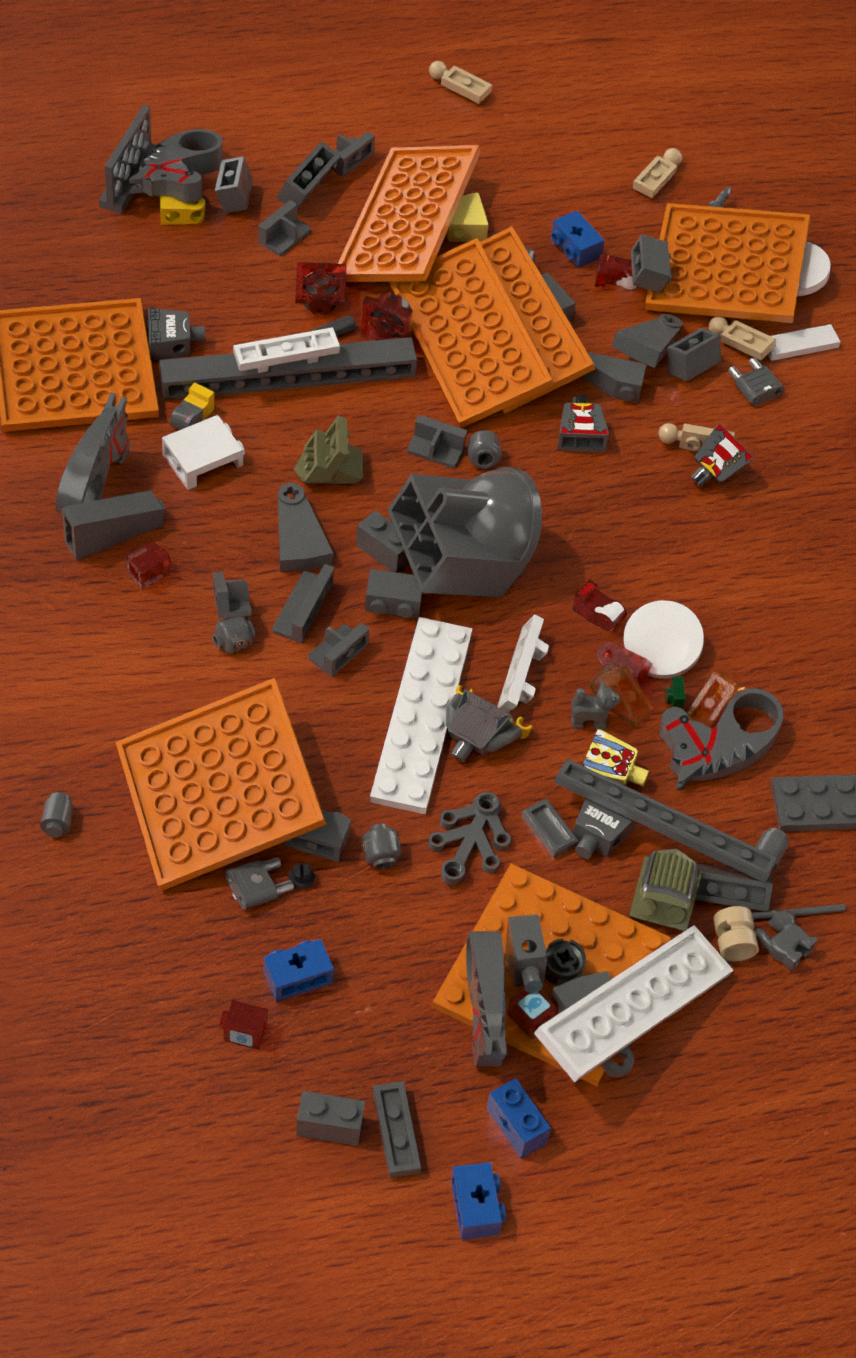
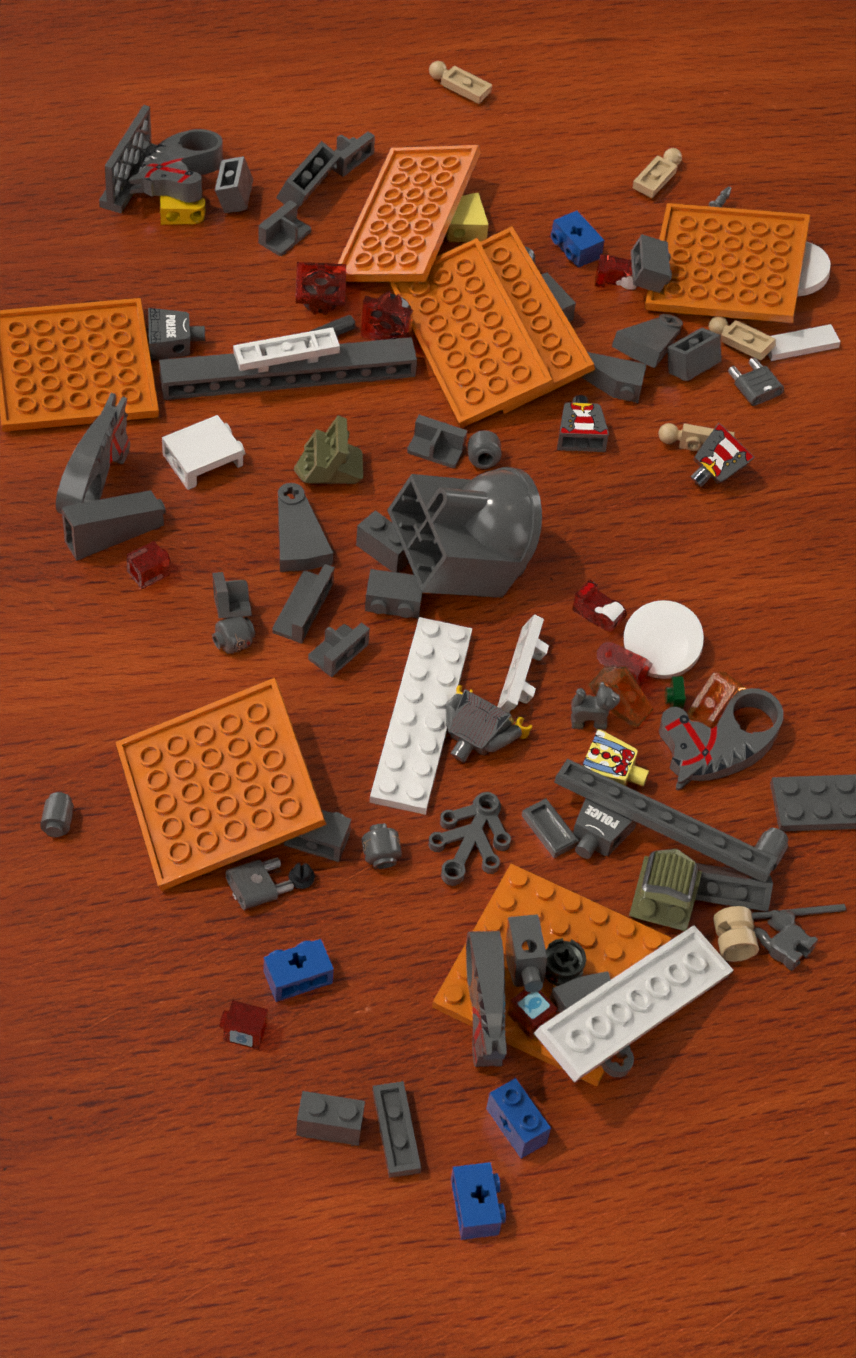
(193, 408): leg -> none

